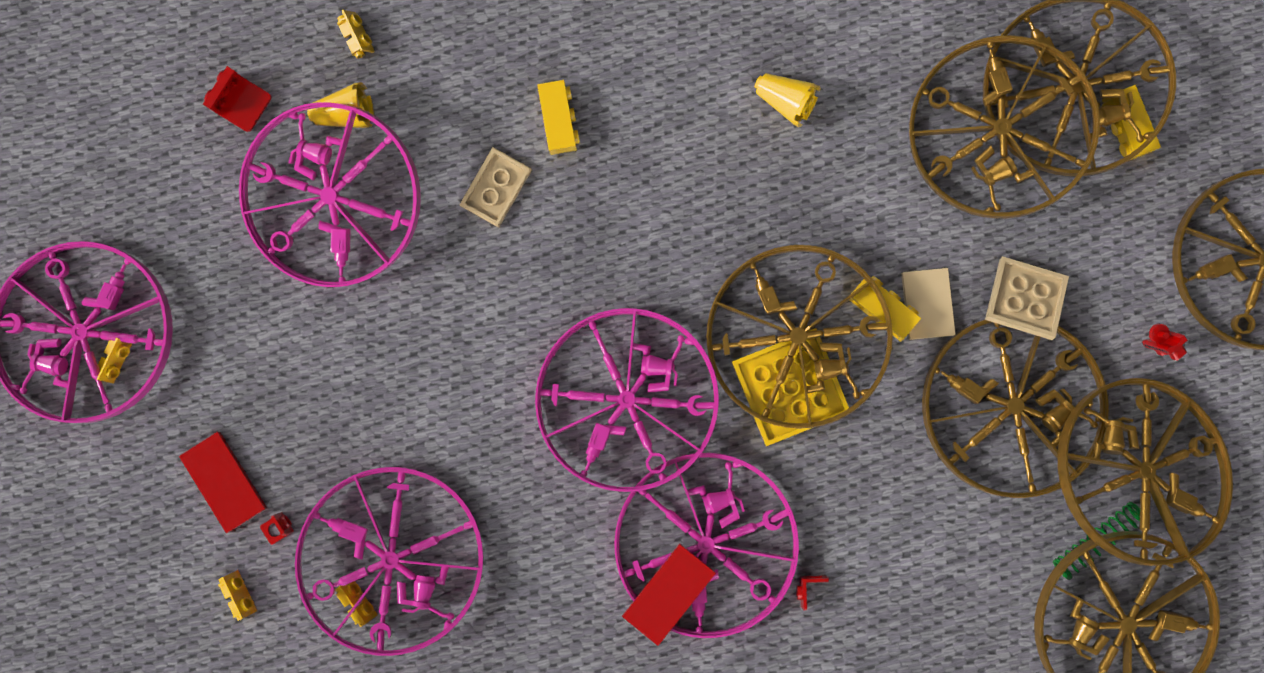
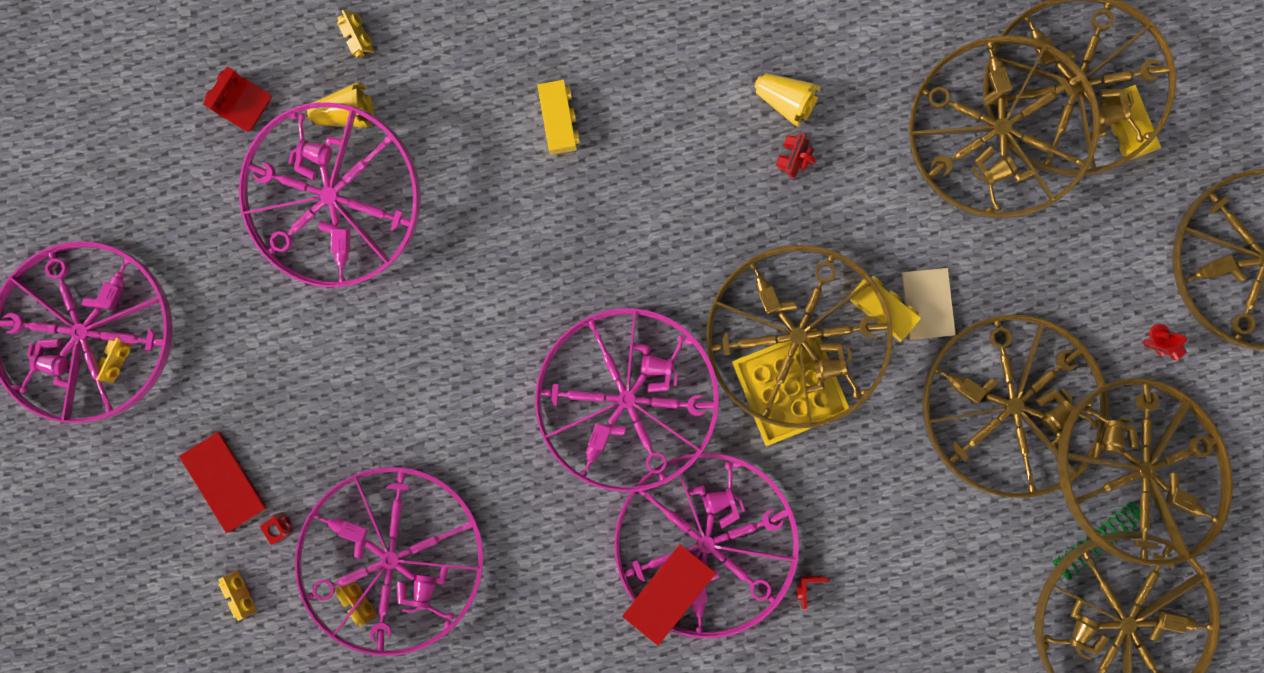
(495, 187): tan tile -> none
(799, 157): none -> red hips
(1027, 298): tan plate -> none

